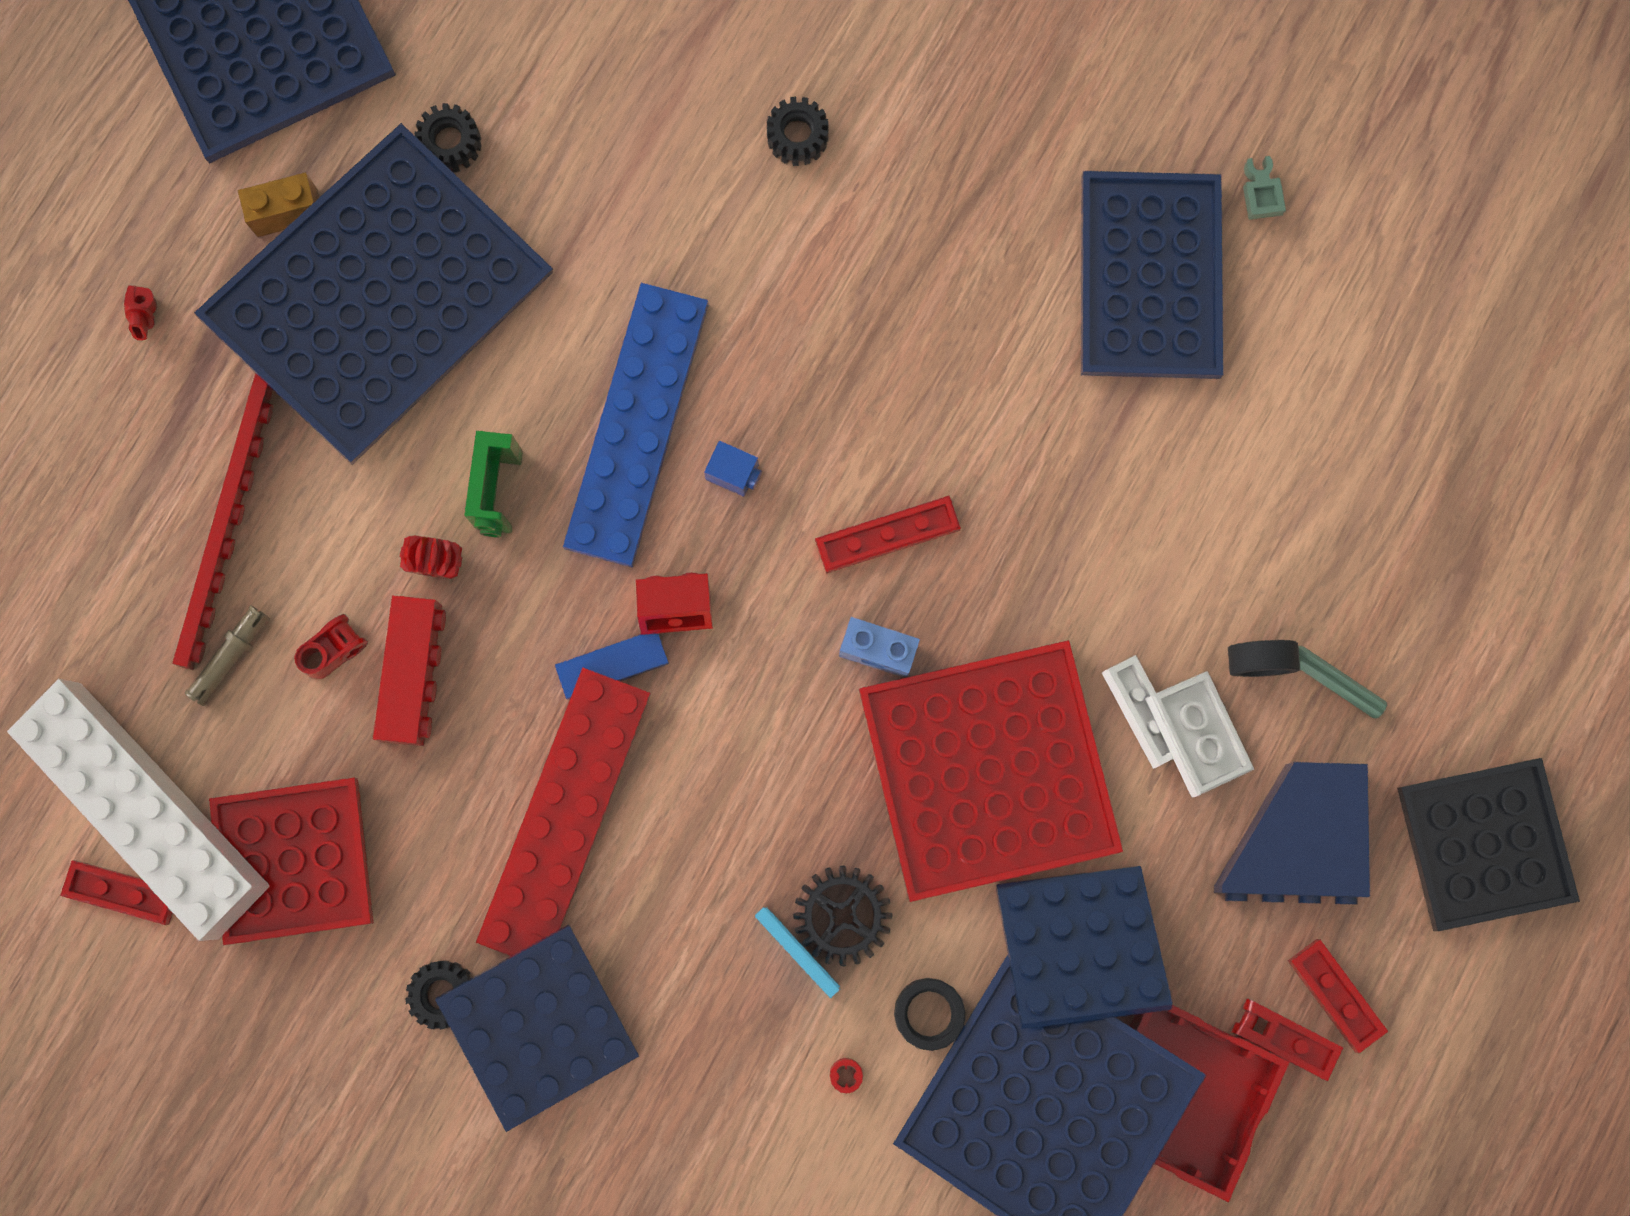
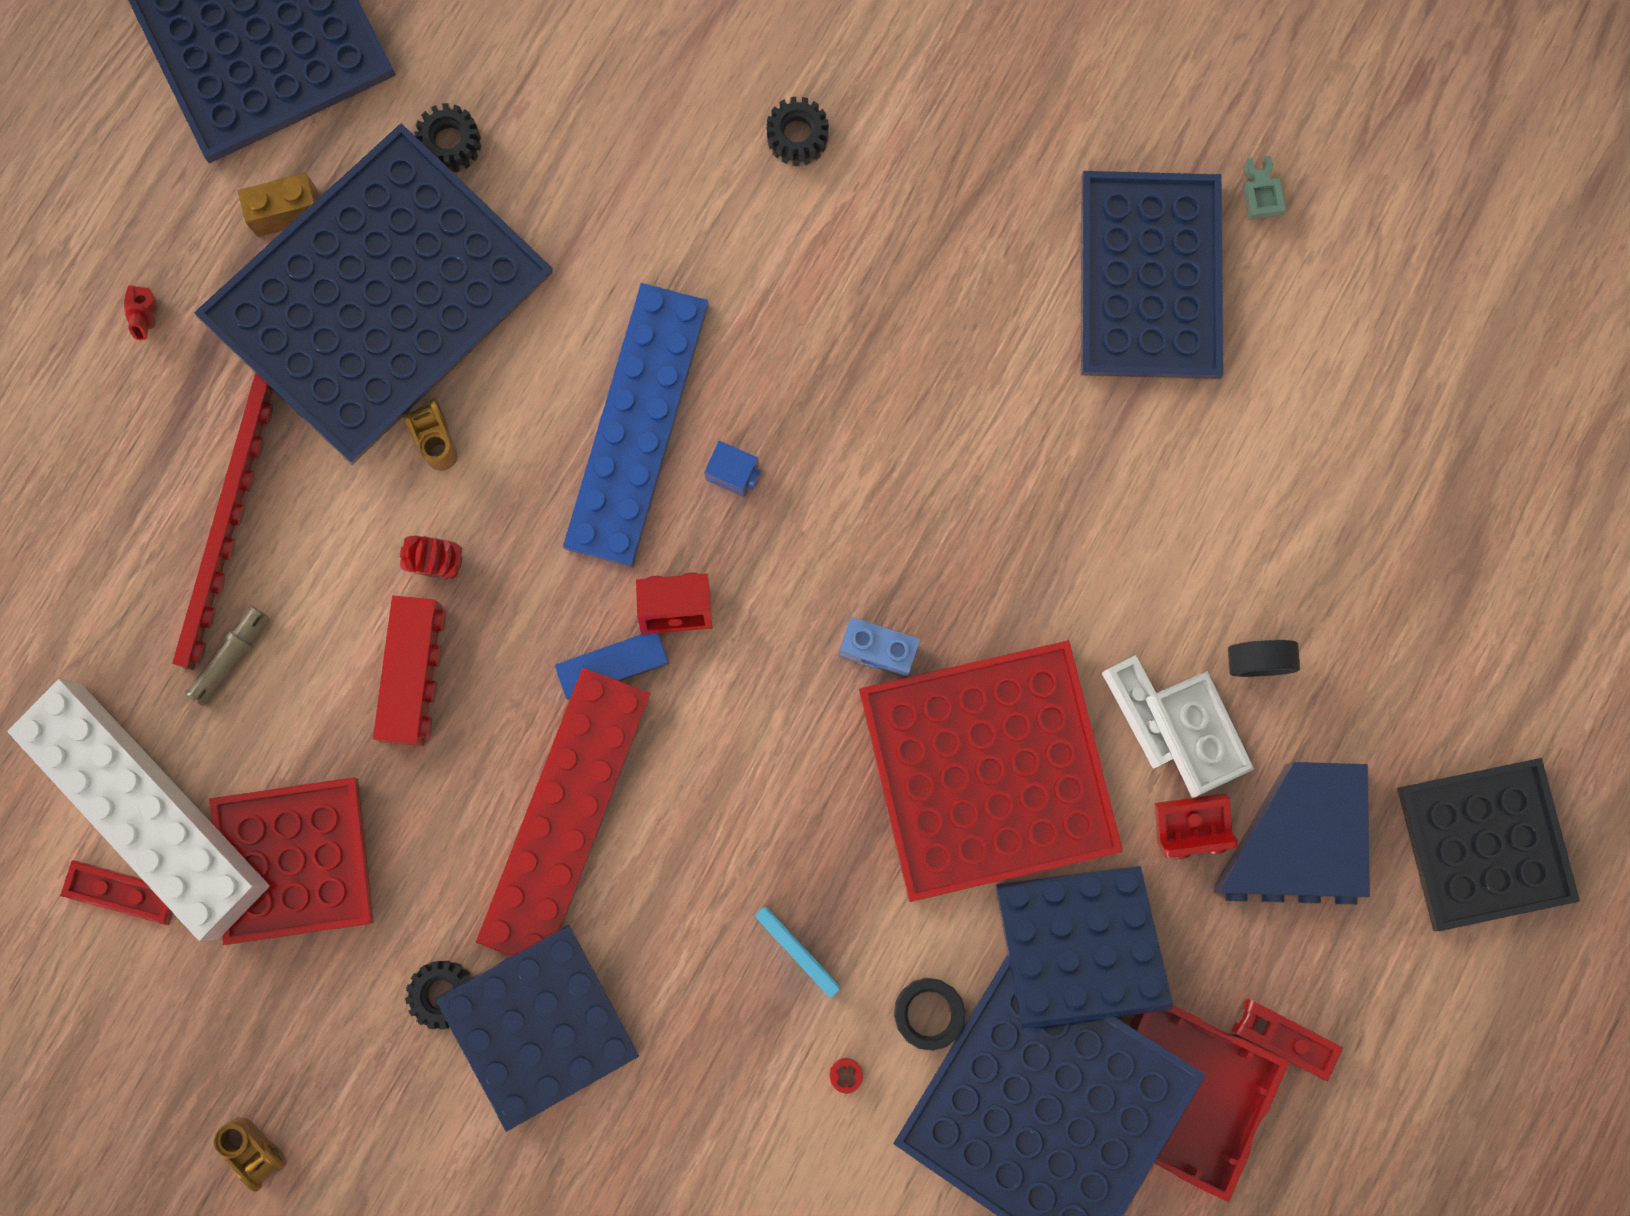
(250, 1155): none -> pearl gold piece
(331, 646): red piece -> none
(428, 430): none -> pearl gold piece
(488, 453): green panel -> none
(868, 934): black gear -> none
(887, 534): red tile -> none
(1195, 826): none -> red bracket
(1338, 996): red plate -> none
(1341, 683): sand green axle -> none

